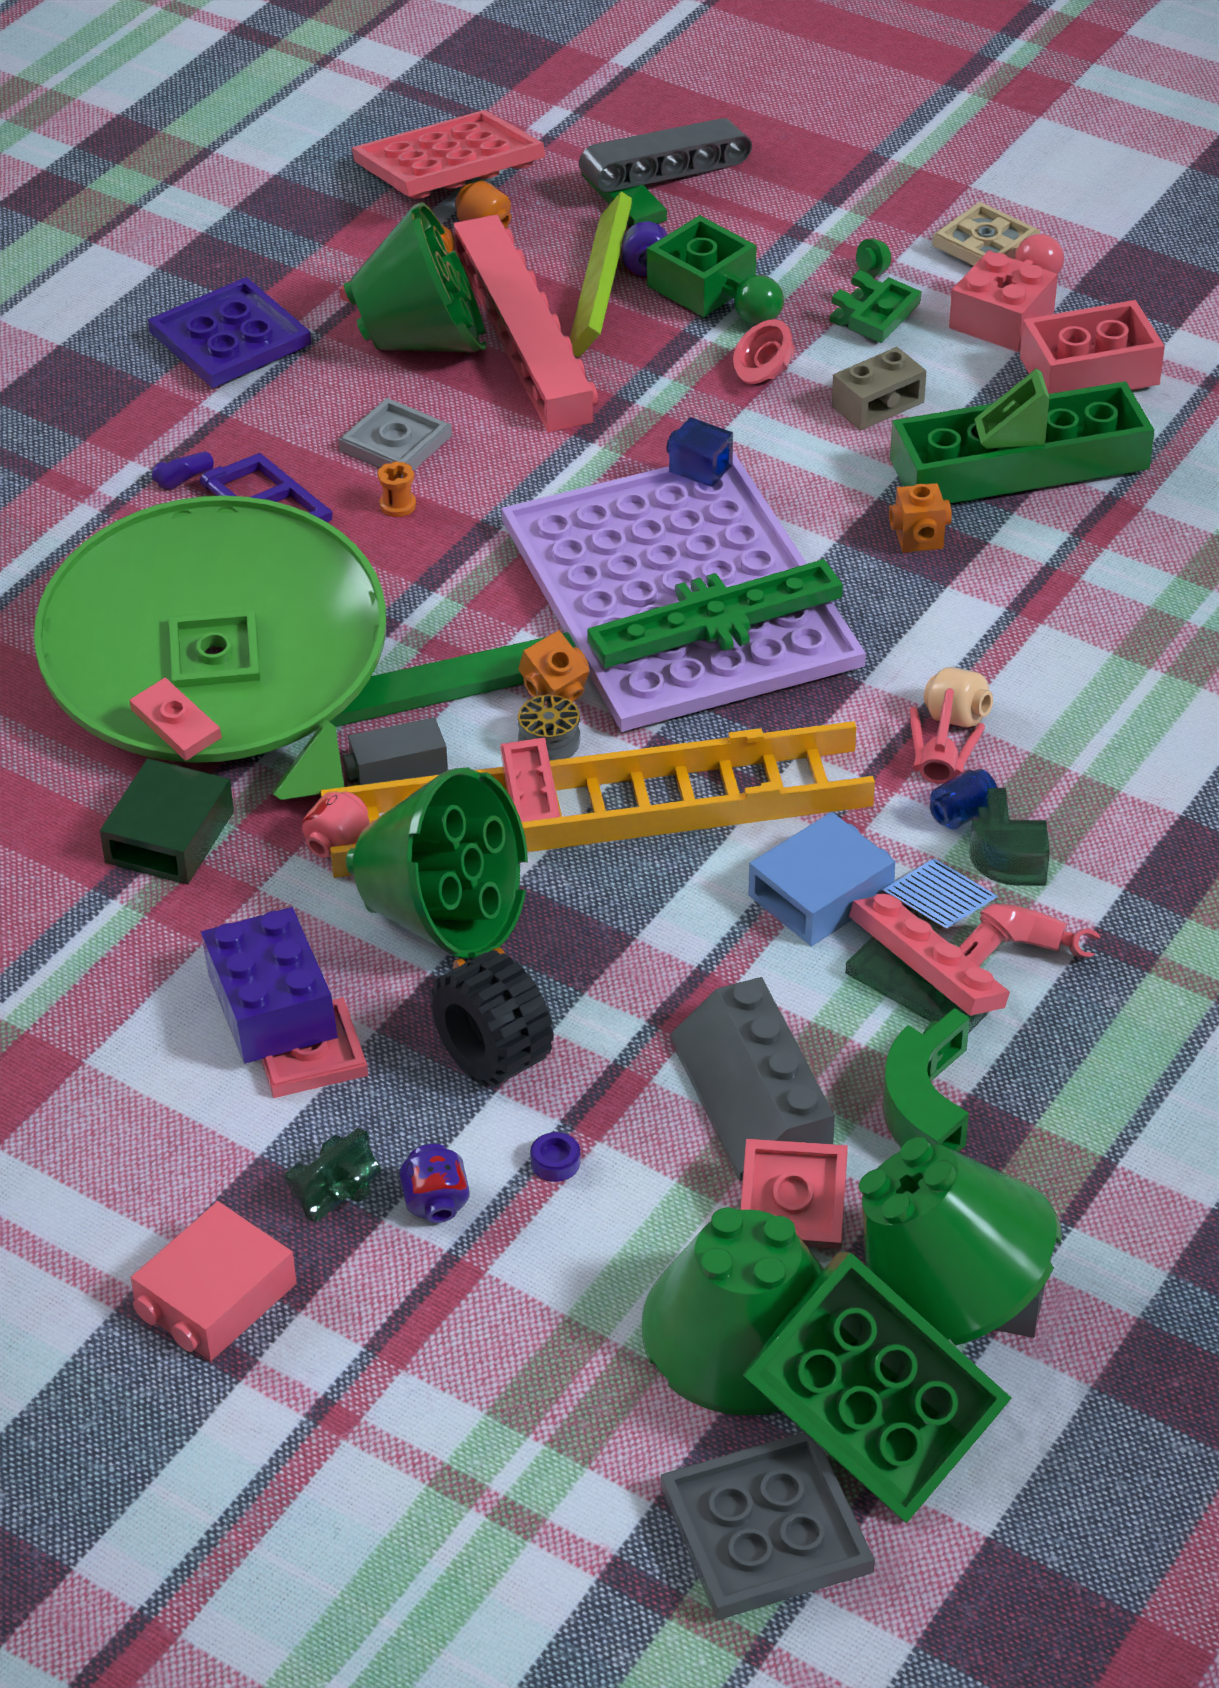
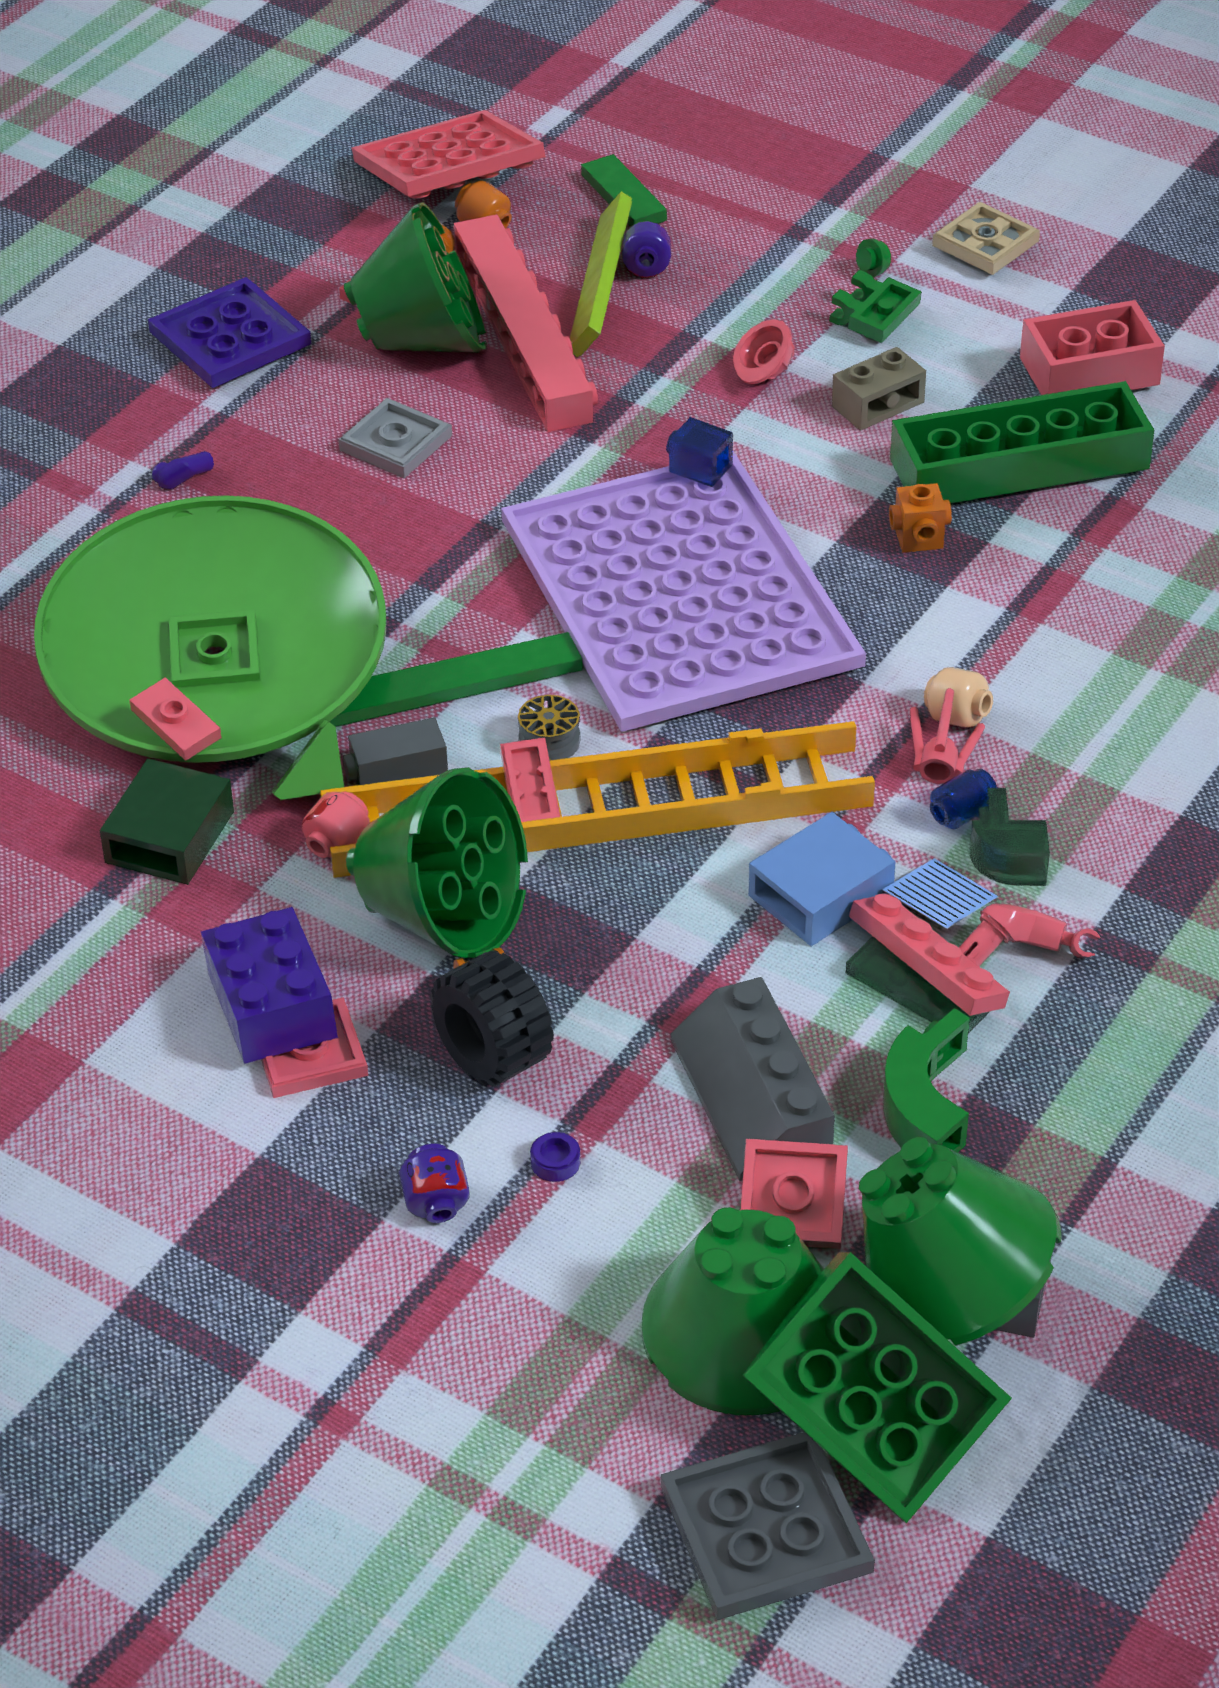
(213, 1281): coral brick -> none
(216, 479): dark purple window -> none
(334, 1176): clear green hips -> none
(396, 489): orange bush -> none
(554, 668): orange brick -> none
(665, 154): dark grey beam -> none
(708, 267): green brick -> none
(714, 613): green hinge -> none
(1006, 290): coral brick -> none
(1017, 416): bright green slope -> none

